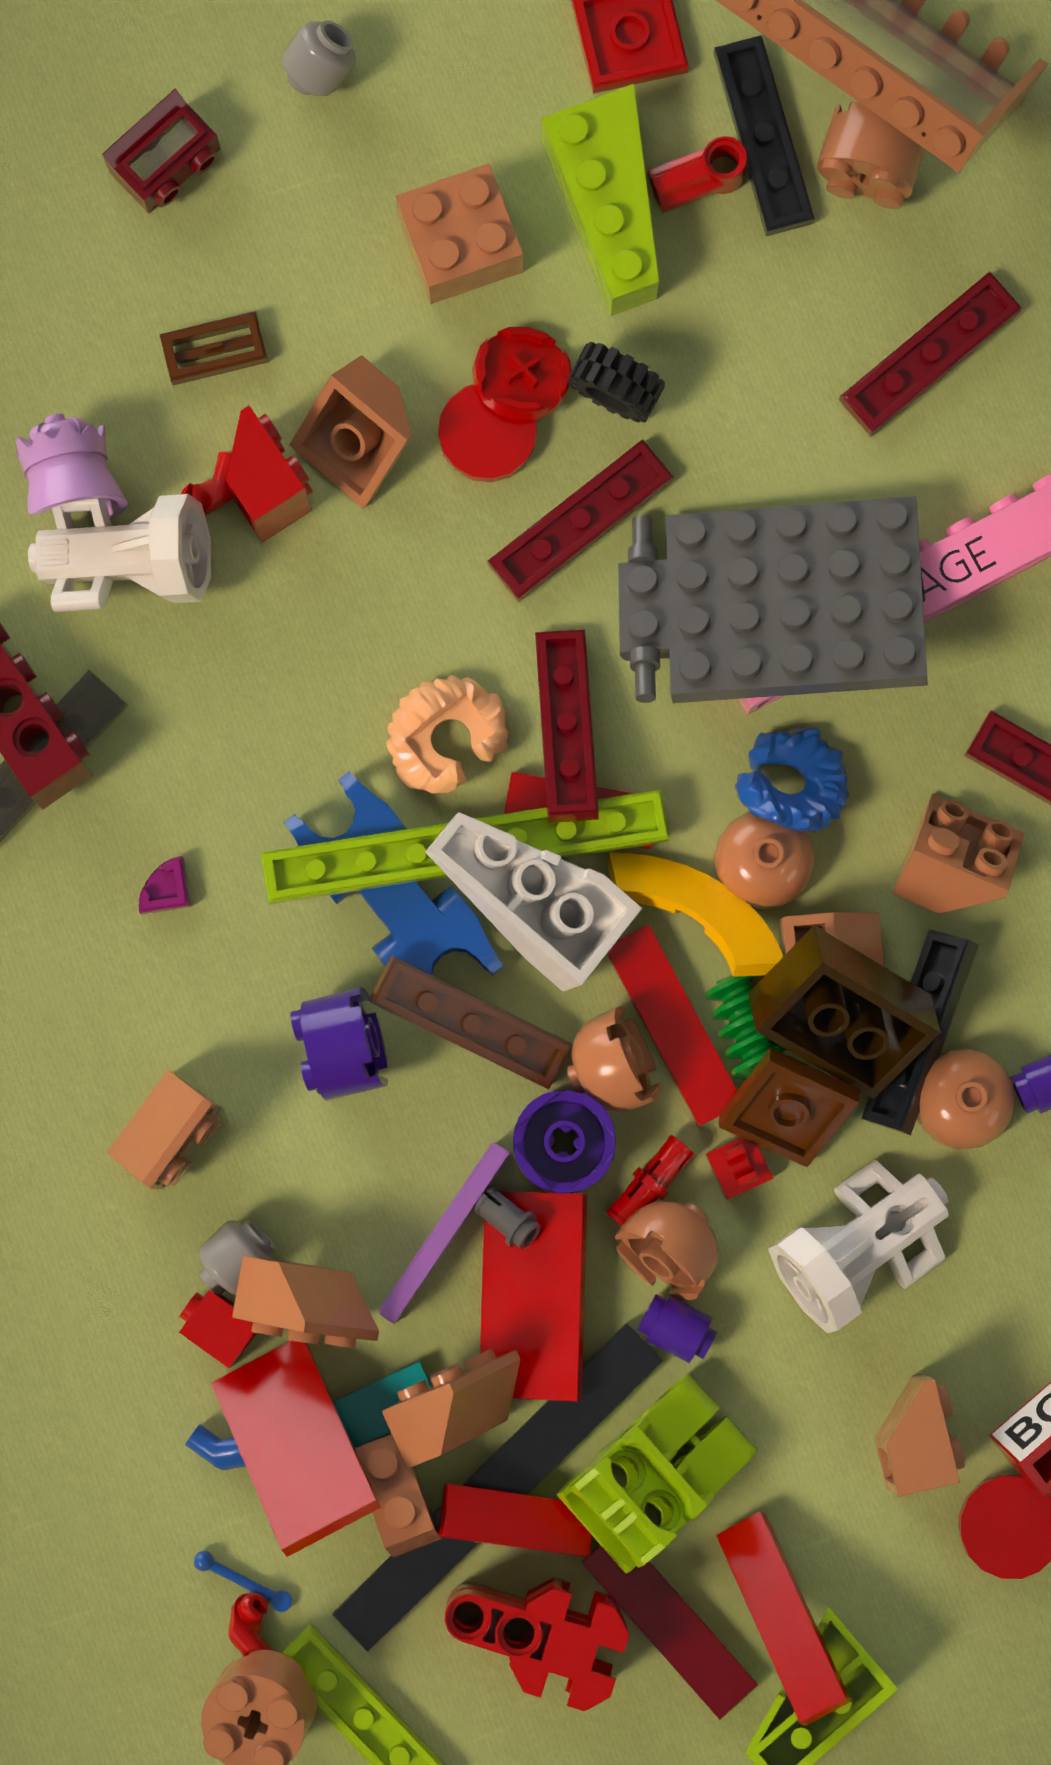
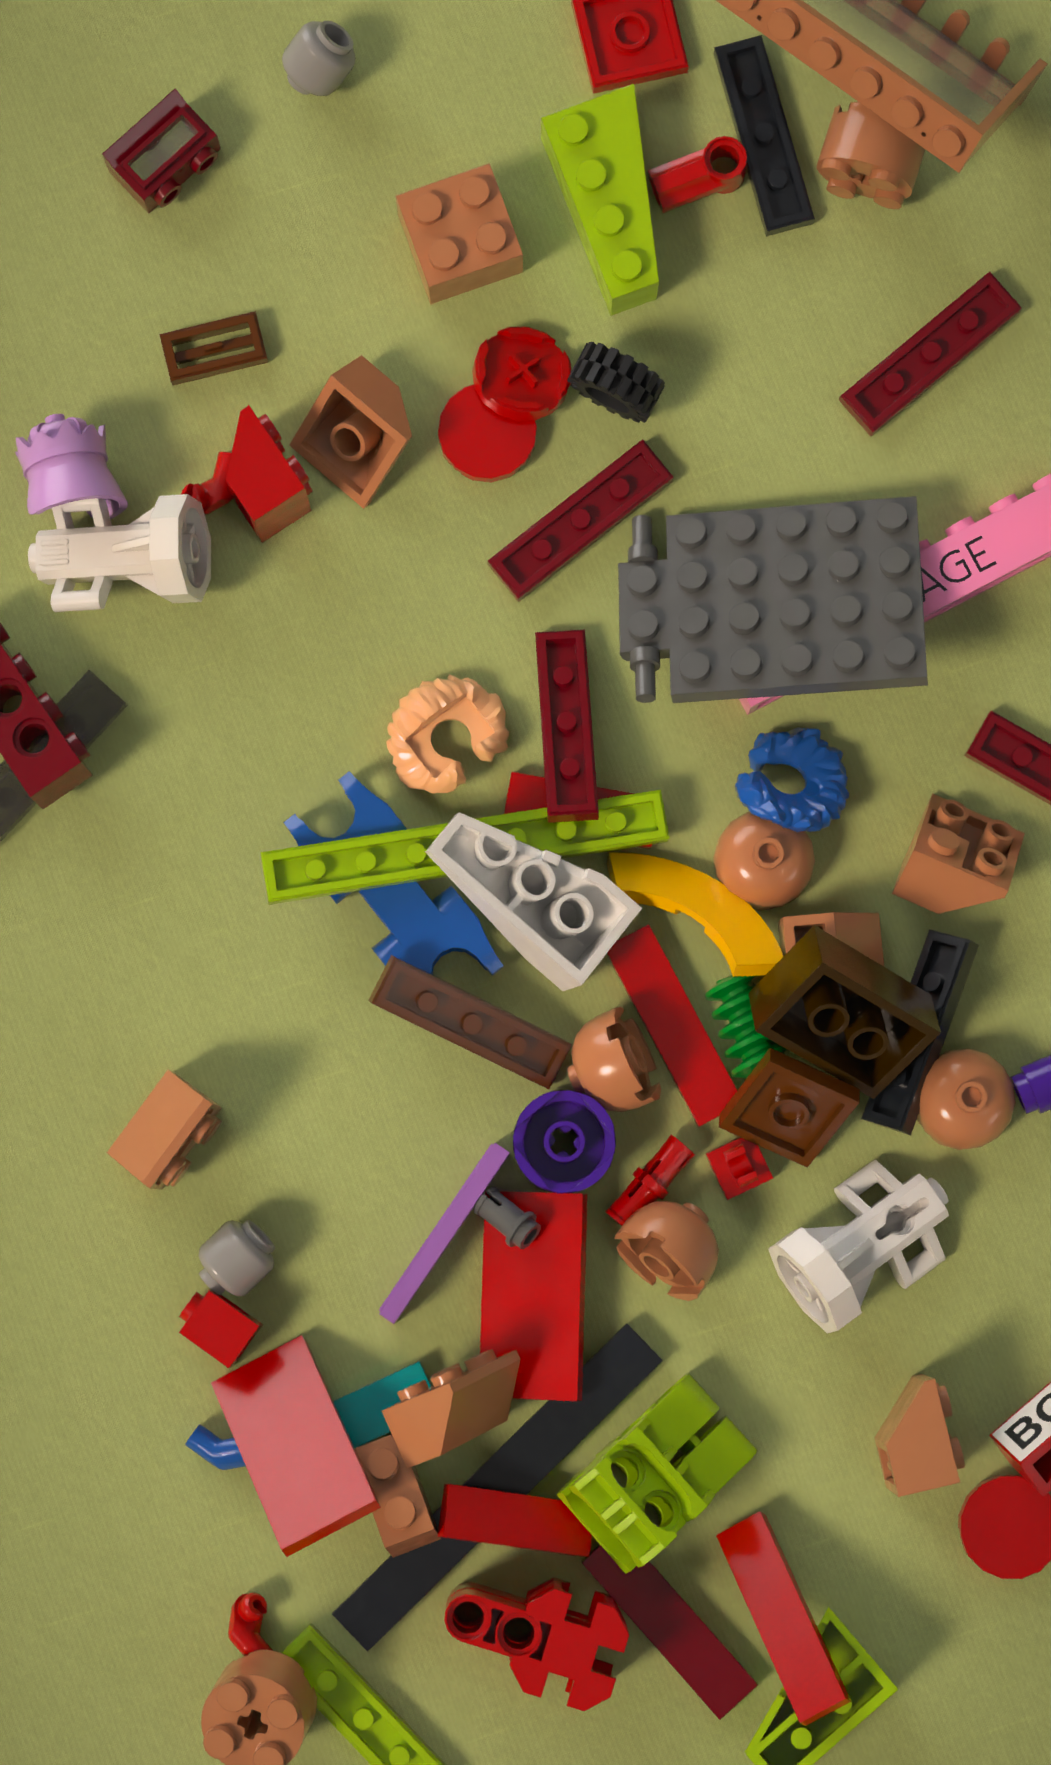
(165, 888): magenta tile -> none
(280, 1600): blue hinge -> none
(304, 1301): nougat slope -> none
(340, 1044): dark purple brick -> none
(677, 1328): dark purple brick -> none

